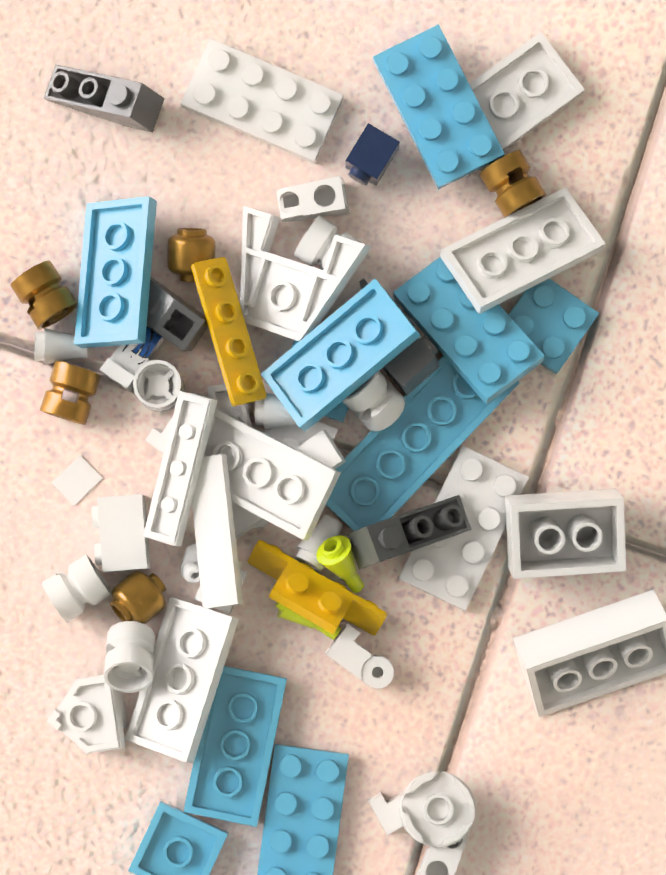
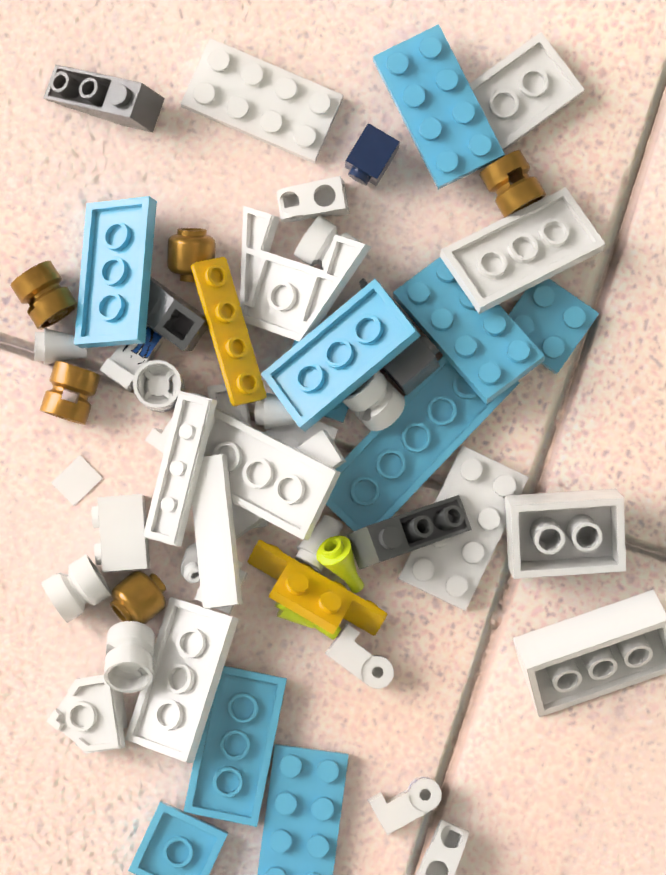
(437, 809): white tile -> none

